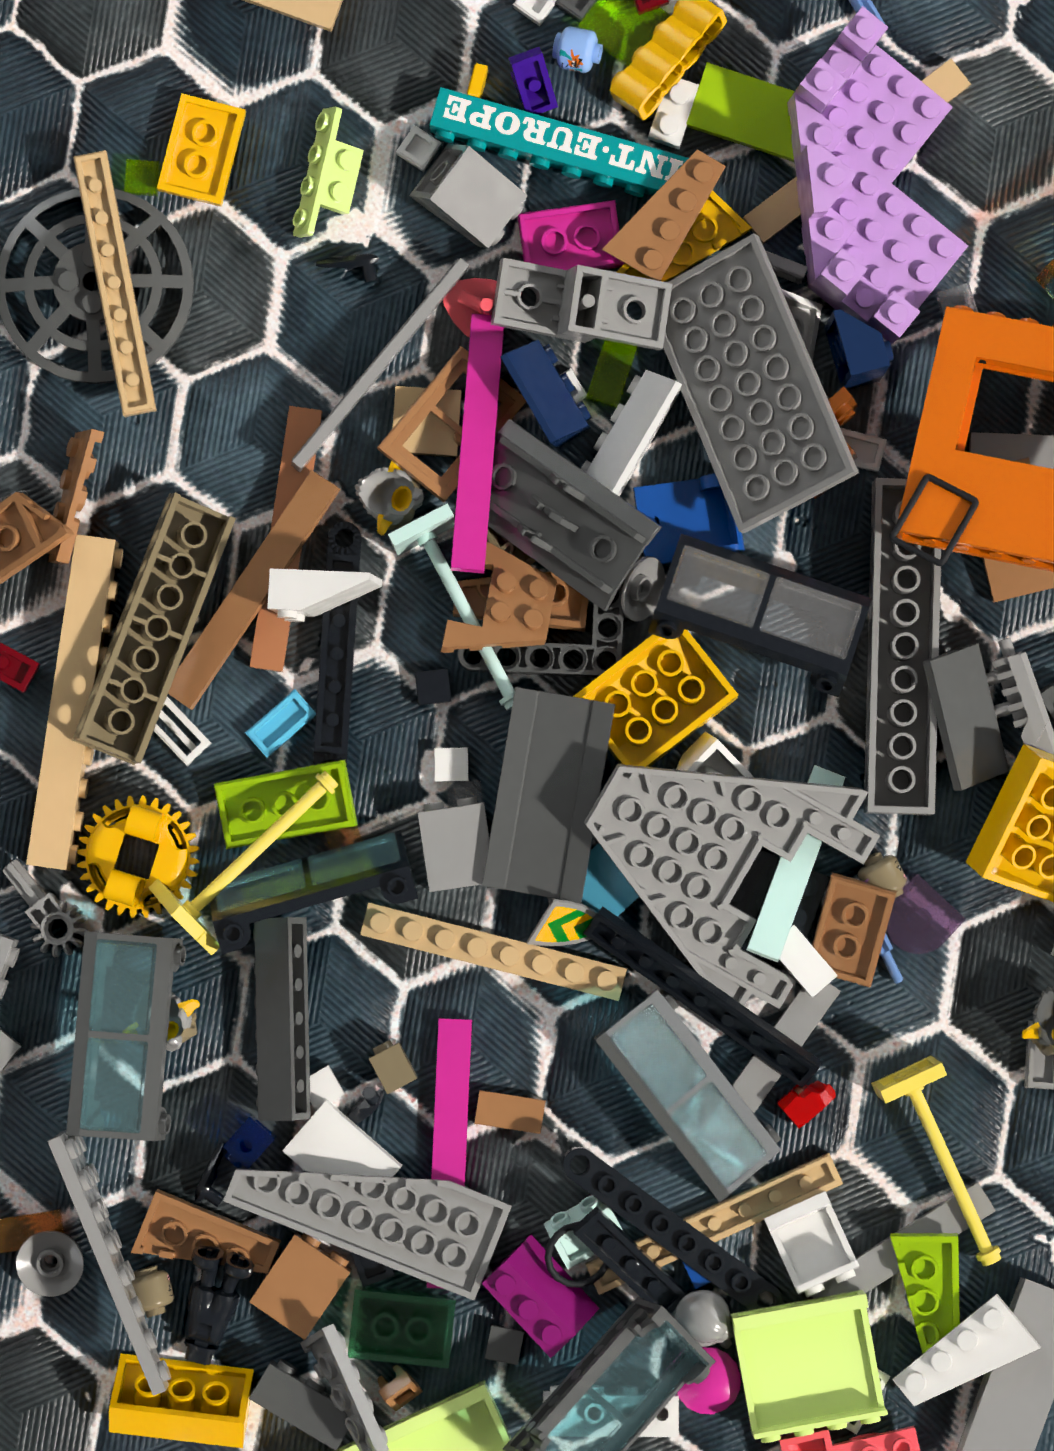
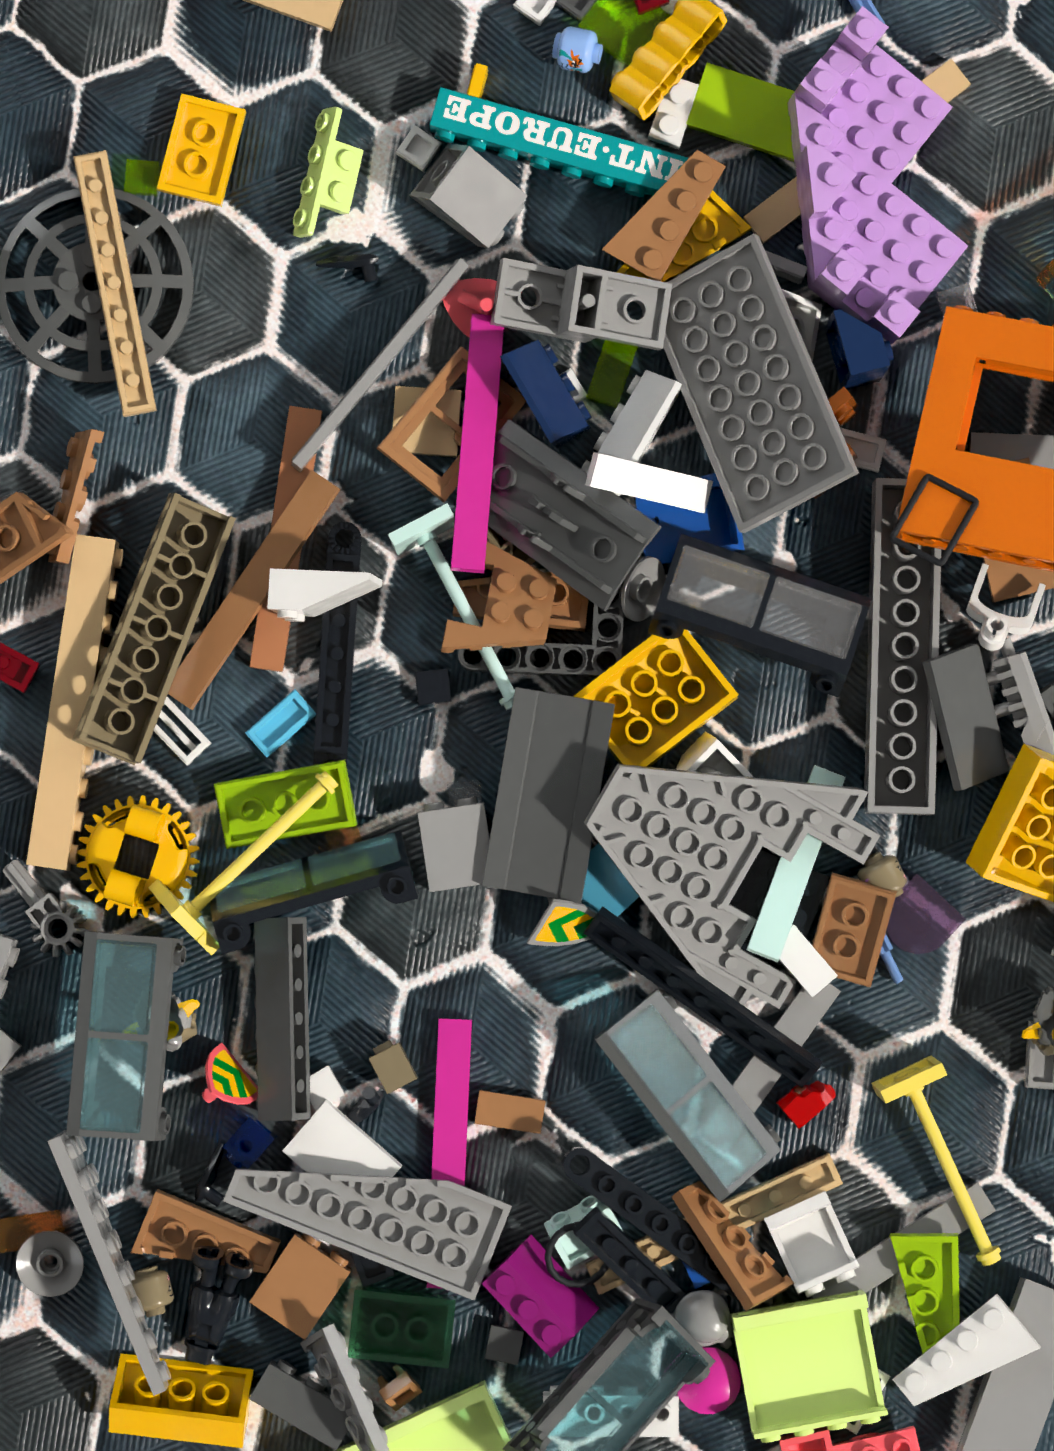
(227, 1079): none -> shield
(390, 497): light grey hair -> none
(451, 764): white tile -> none
(493, 951): tan plate -> none
(532, 81): dark purple slope -> none
(570, 236): dark pink tile -> none
(648, 482): none -> white tile
(740, 1263): none -> medium nougat wing
(996, 621): none -> white piece

